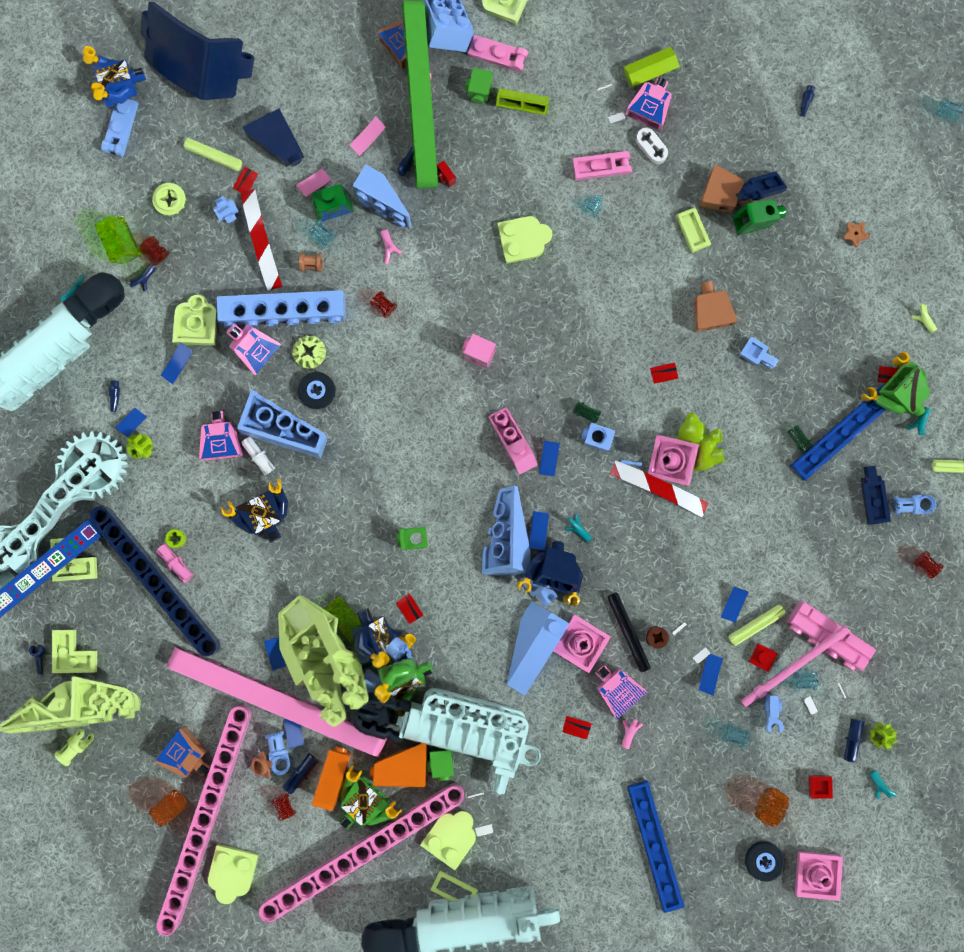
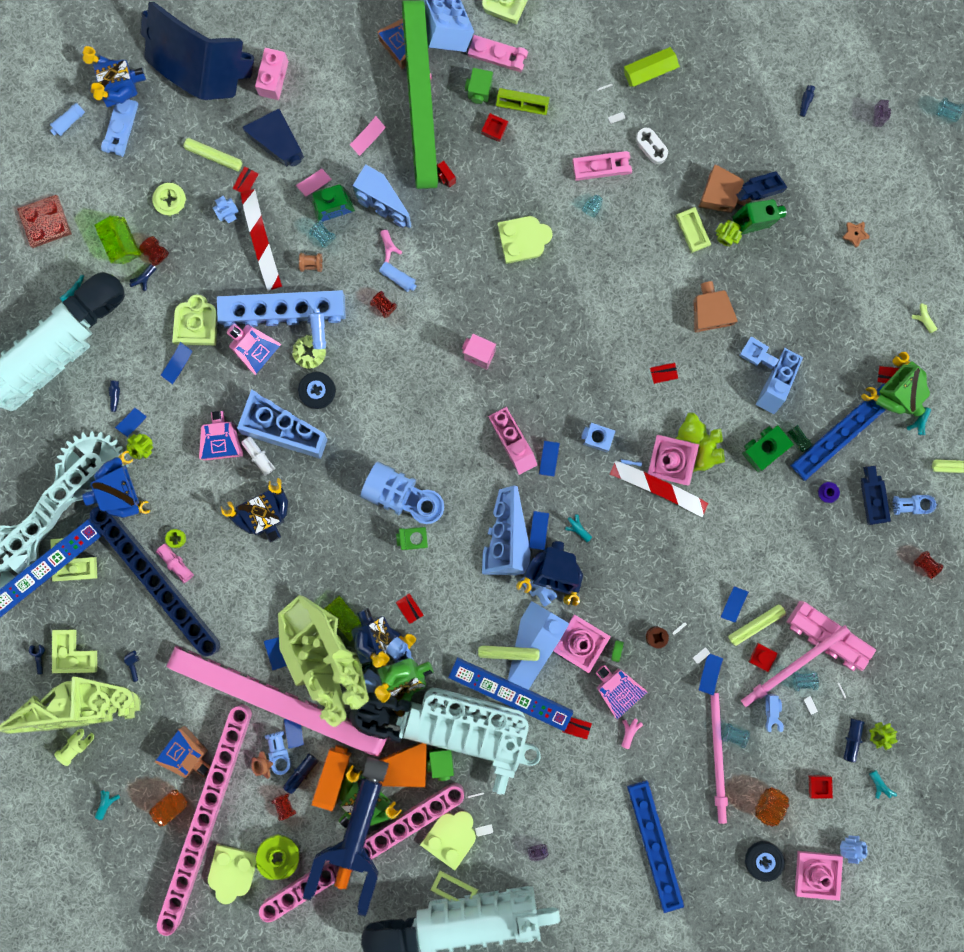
(44, 221): none -> clear red plate
(65, 121): none -> light blue piece
(104, 804): none -> teal bar
(114, 489): none -> blue torso
(129, 660): none -> dark blue hand
(271, 73): none -> bright pink brick
(277, 870): none -> lime plate
(317, 326): none -> light blue piece
(351, 852): none -> dark blue piece
(398, 277): none -> light blue piece
(398, 493): none -> light blue cylinder
(405, 163): dark blue piece -> none
(494, 127): none -> red plate
(509, 653): none -> yellowish green axle
(511, 694): none -> blue tile
(538, 852): none -> clear purple tile
(586, 412): clear green pin -> none
(618, 646): none -> bright green tile
(629, 632): black axle -> none
(650, 104): torso -> none
(721, 800): none -> bright pink bar
(728, 233): none -> lime gear
(778, 444): none -> green brick
(779, 381): none -> light blue slope
(823, 495): none -> dark purple plate
(853, 849): none -> light blue gear
(881, 113): none -> clear purple plate

